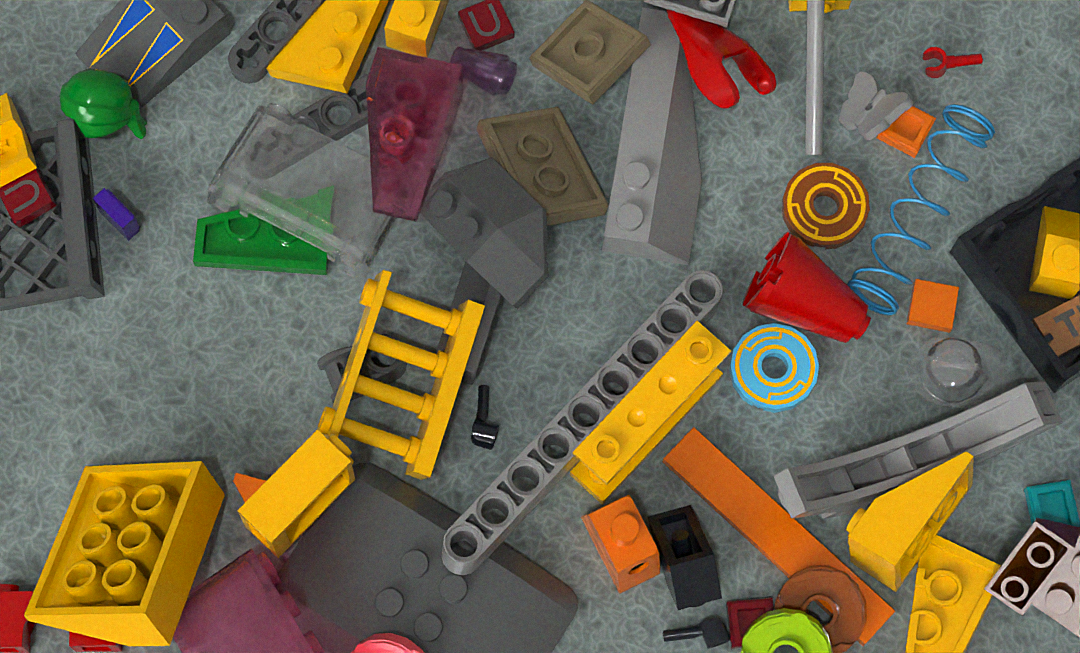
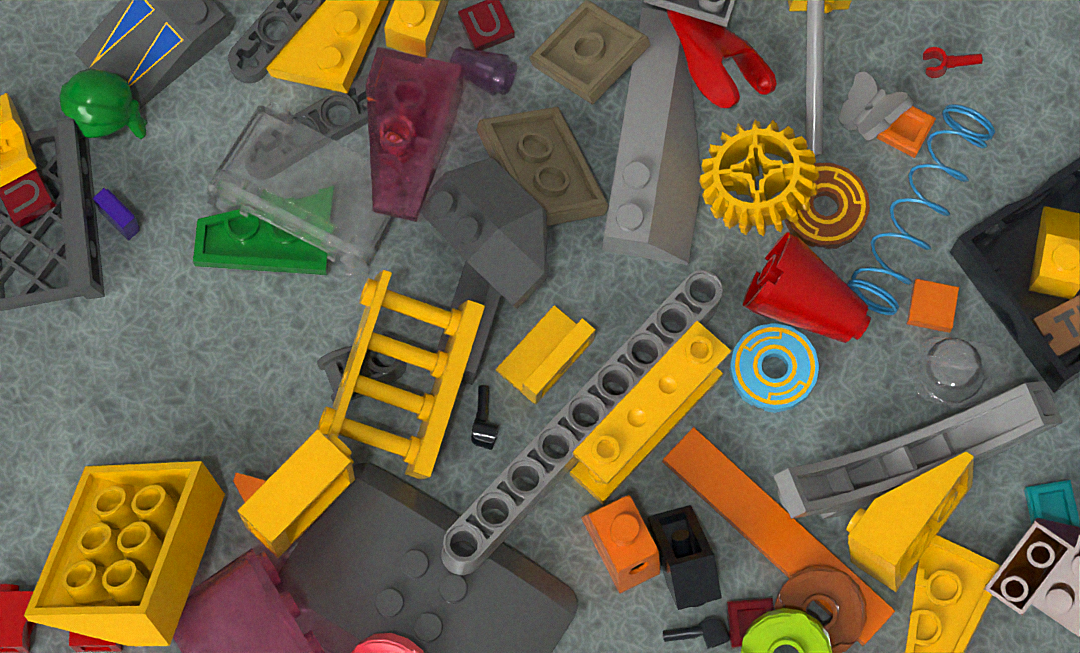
(546, 354): none -> yellow panel
(725, 175): none -> yellow gear

